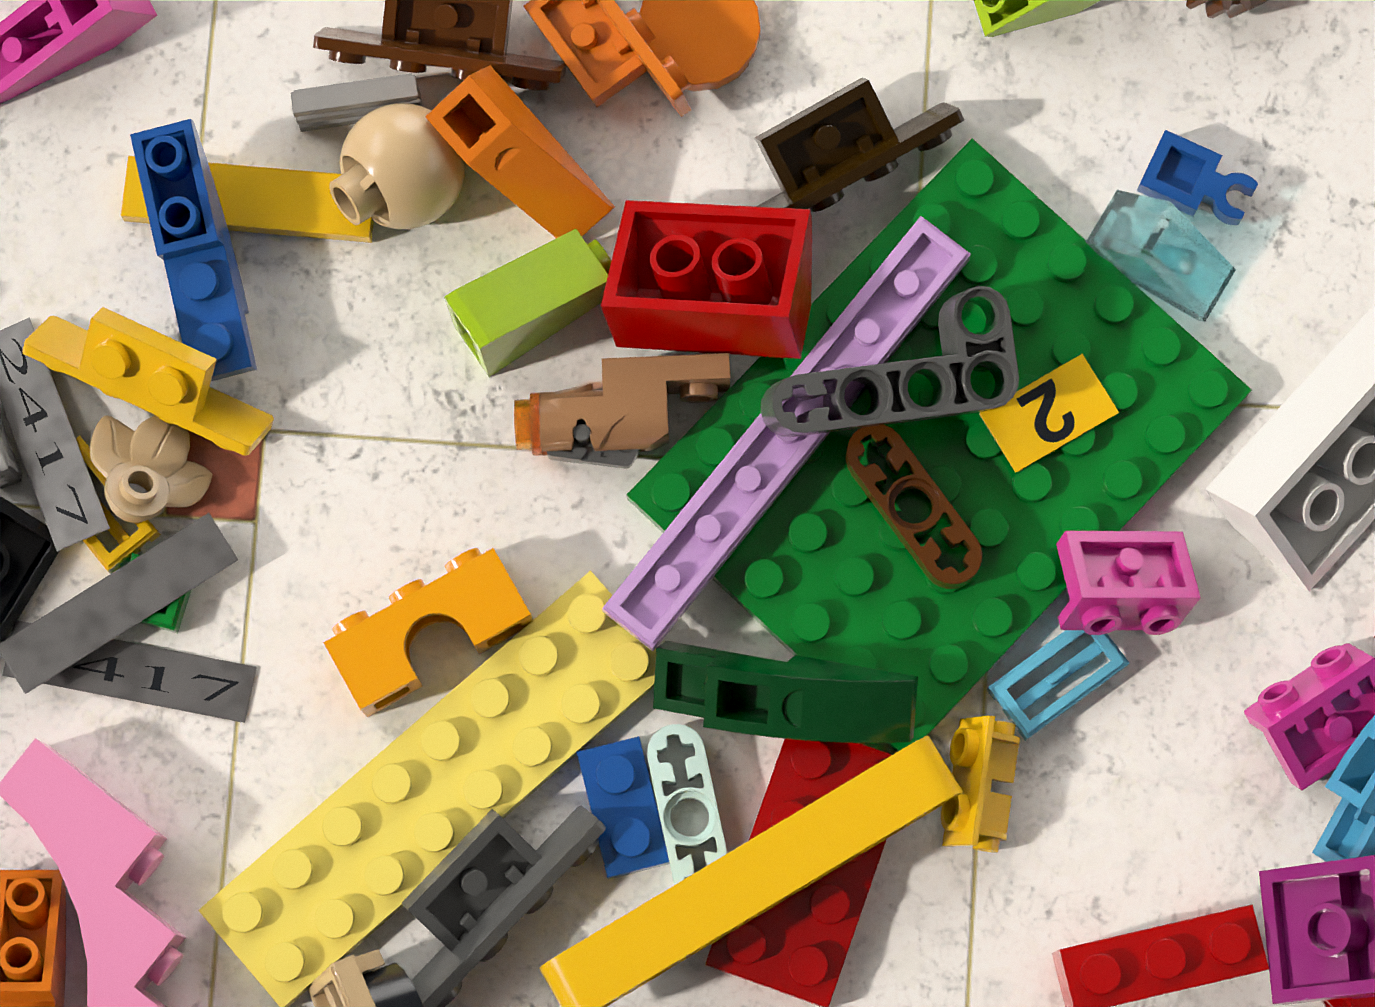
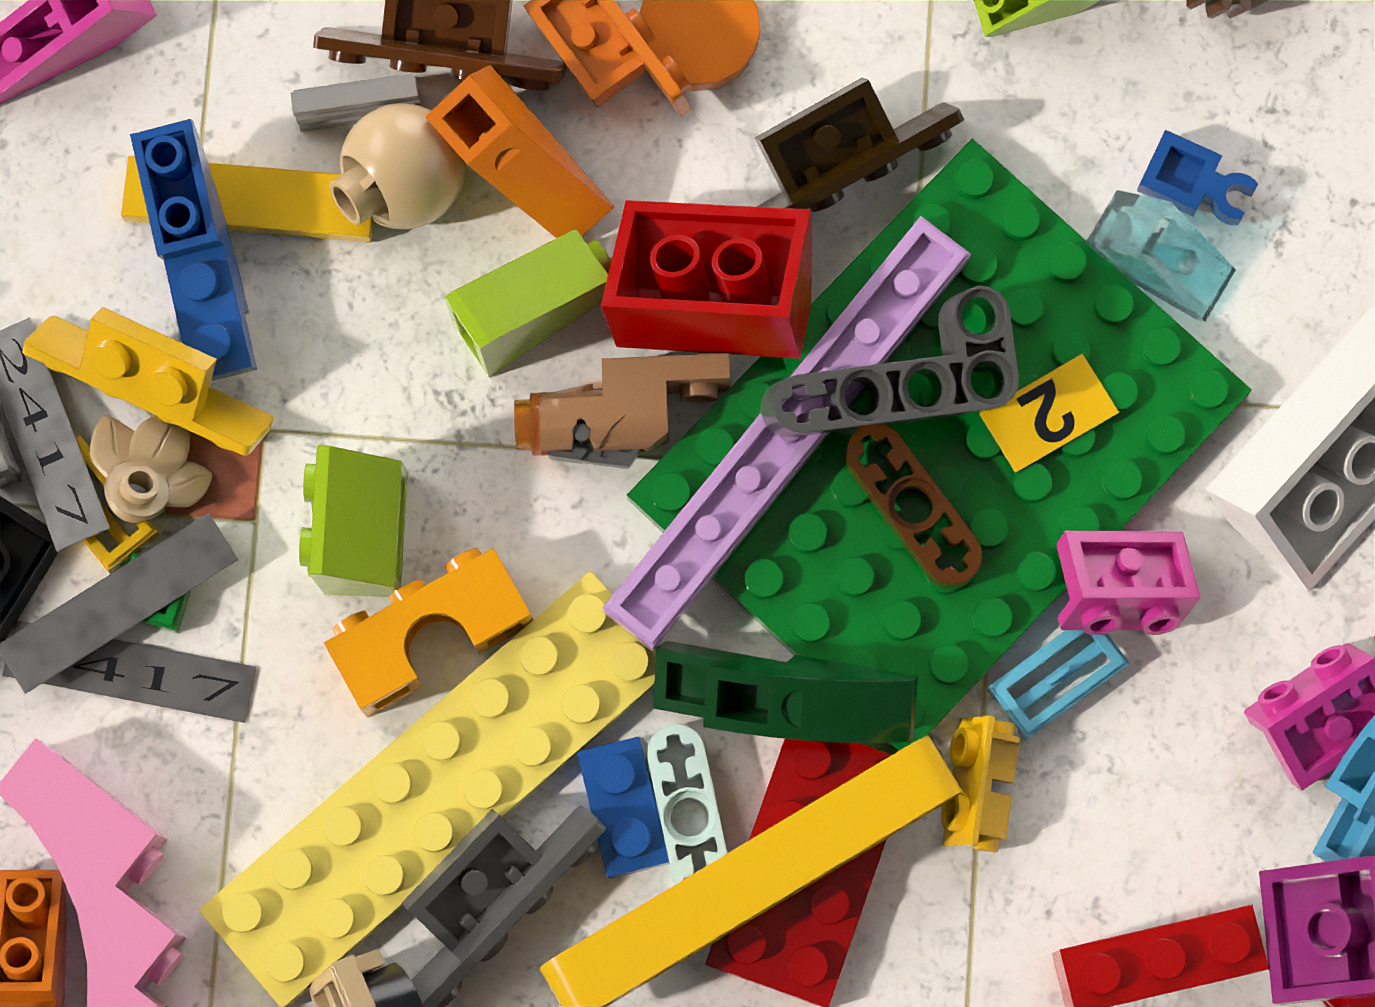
(355, 522): none -> lime slope

